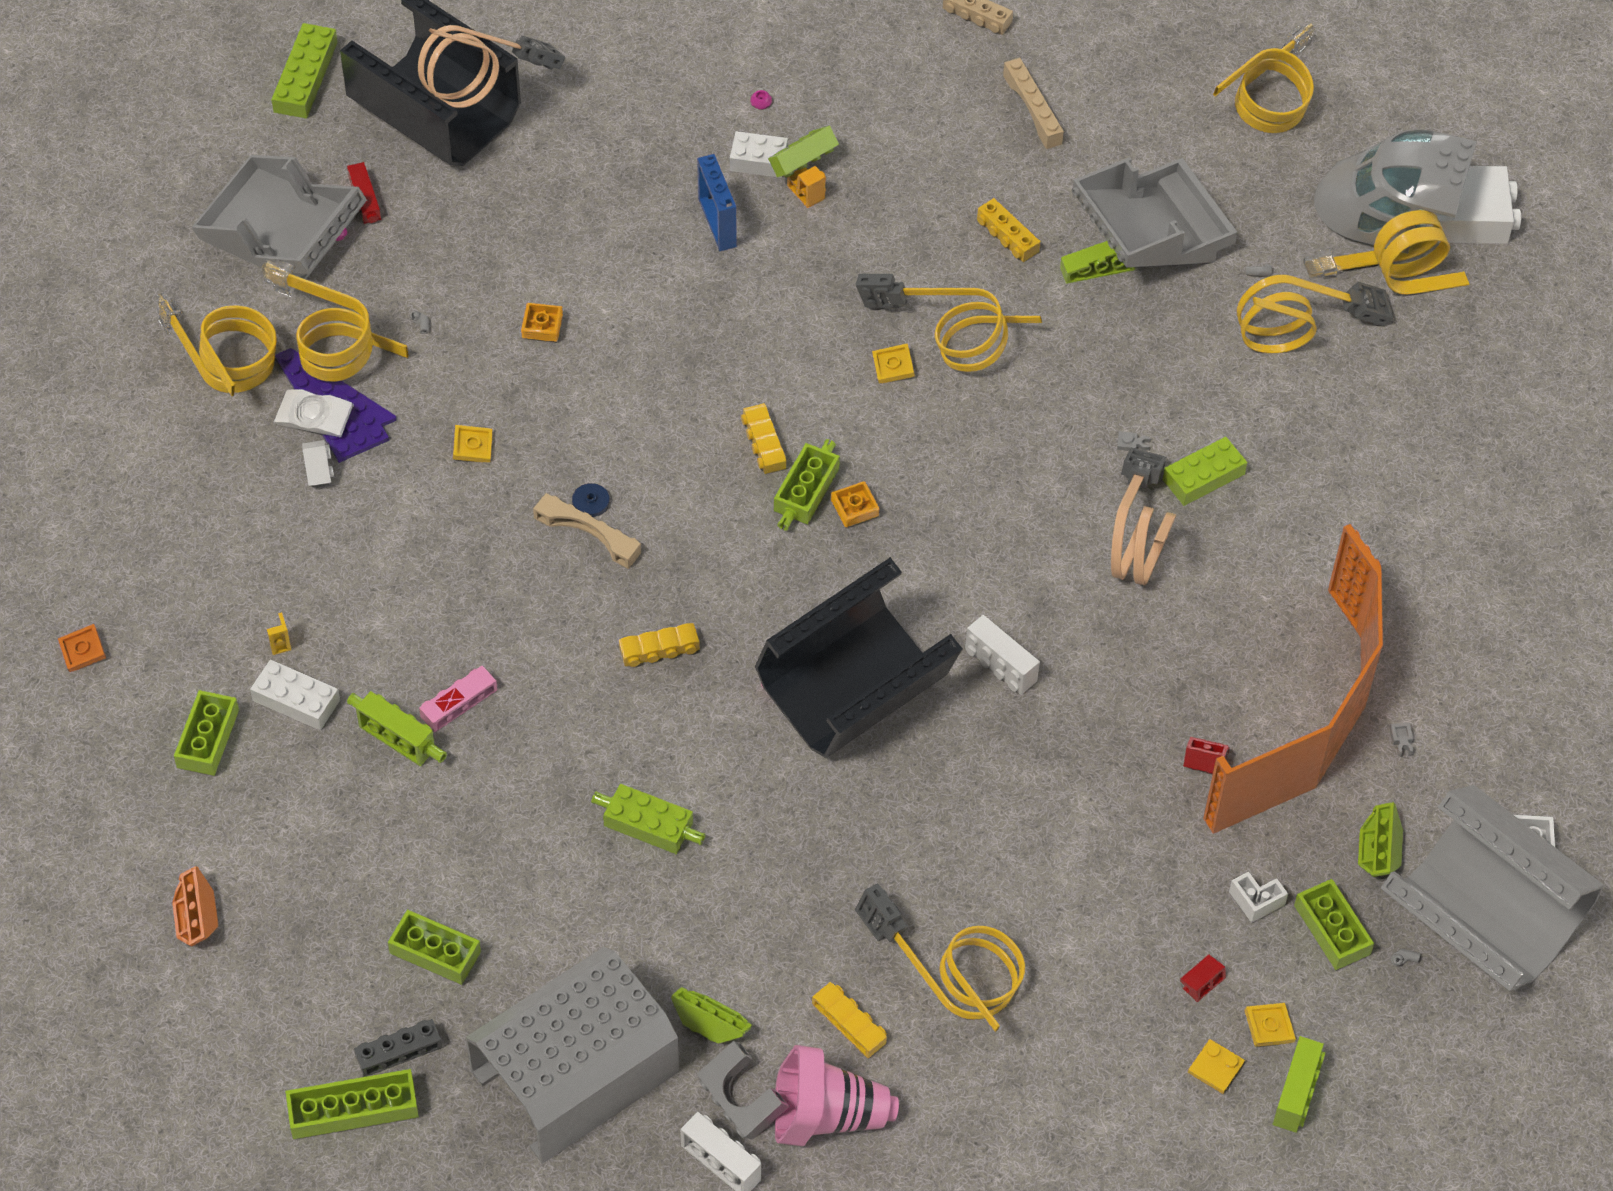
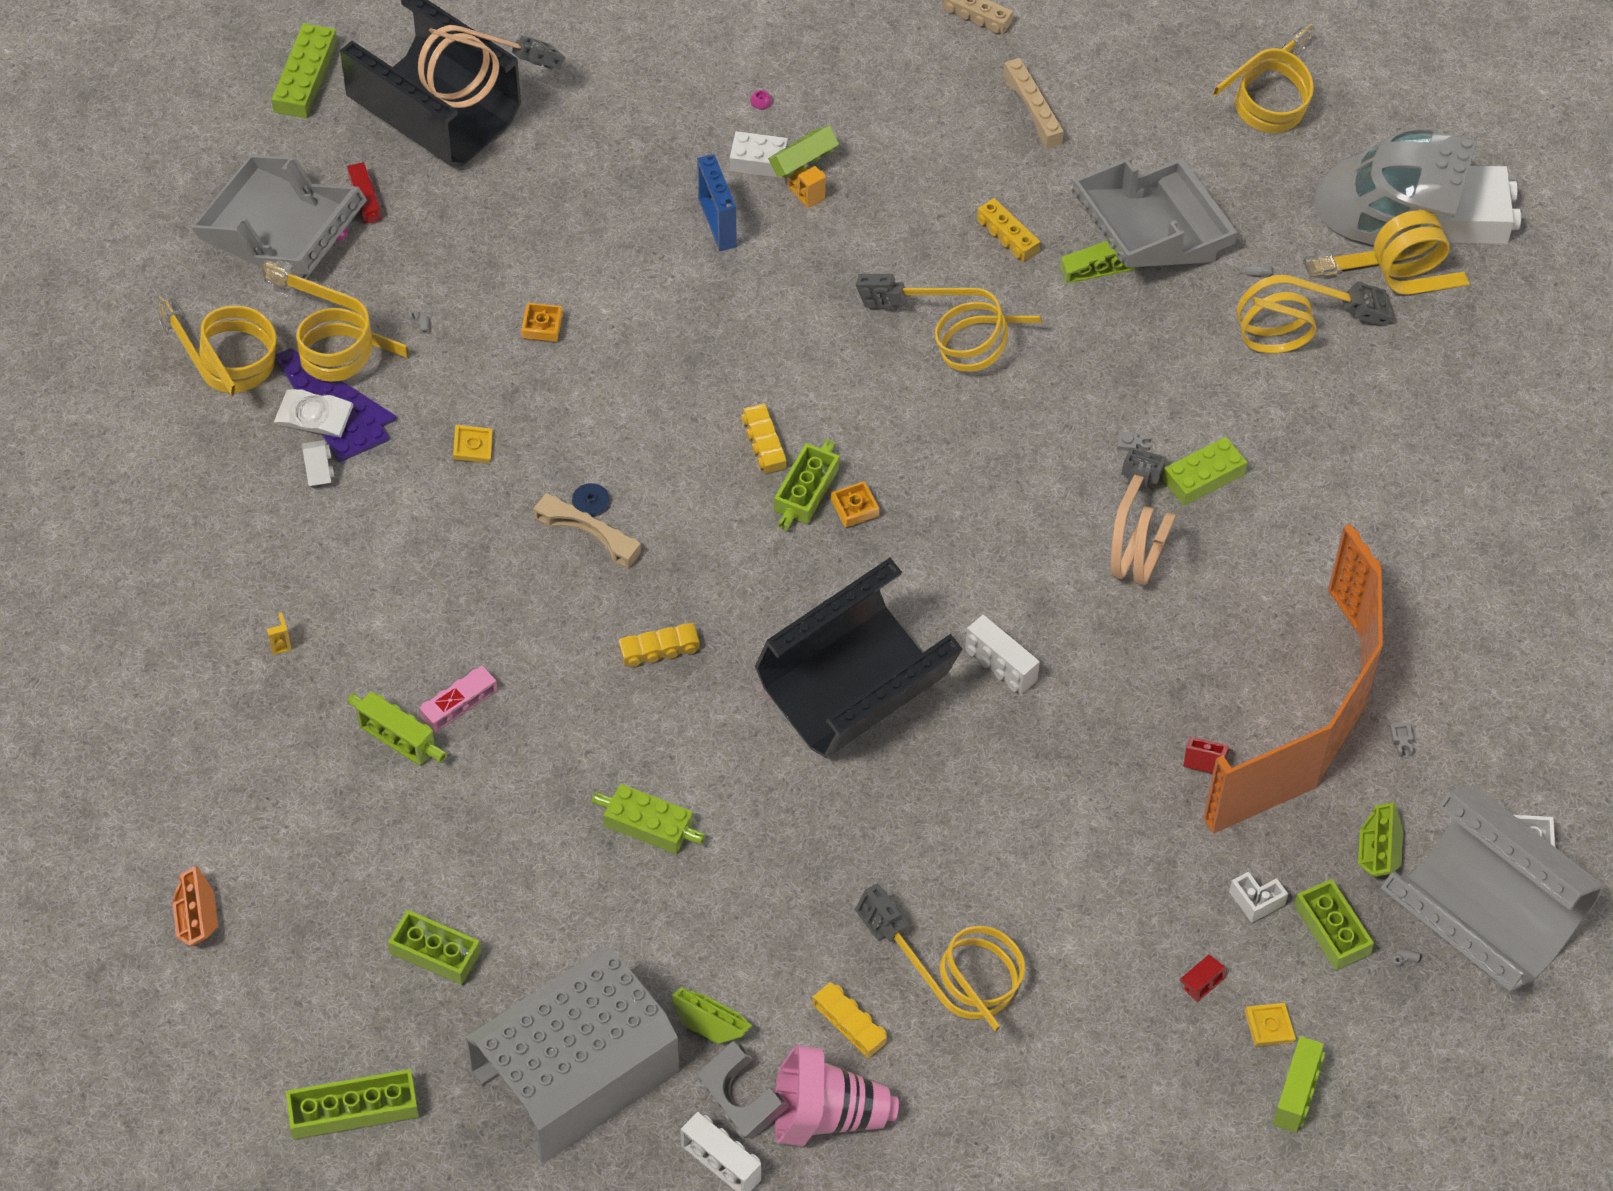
(82, 648): orange plate -> none
(206, 732): lime brick -> none
(295, 694): white brick -> none
(398, 1047): dark grey brick -> none
(893, 363): yellow plate -> none
(1216, 1066): yellow plate -> none

